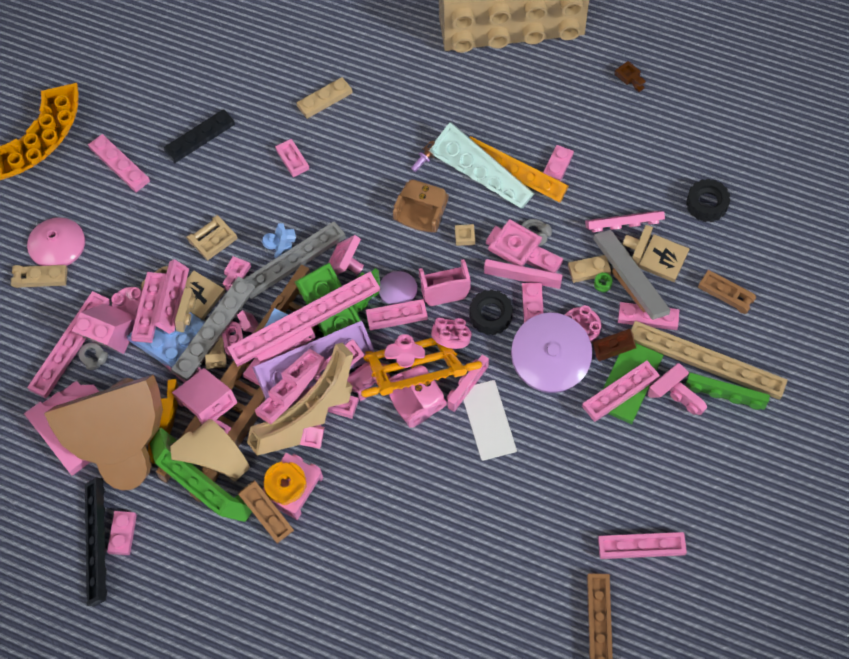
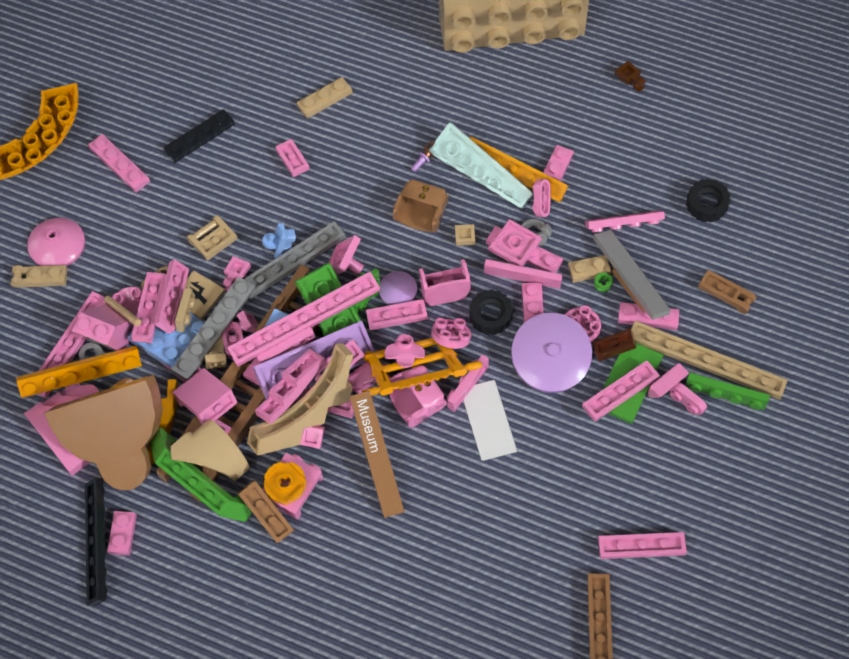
(78, 371): none -> light orange plate
(122, 310): none -> tan bar
(376, 454): none -> medium nougat tile
(542, 194): none -> bright pink plate
(638, 245): tan tile -> none
(664, 258): tan tile -> none

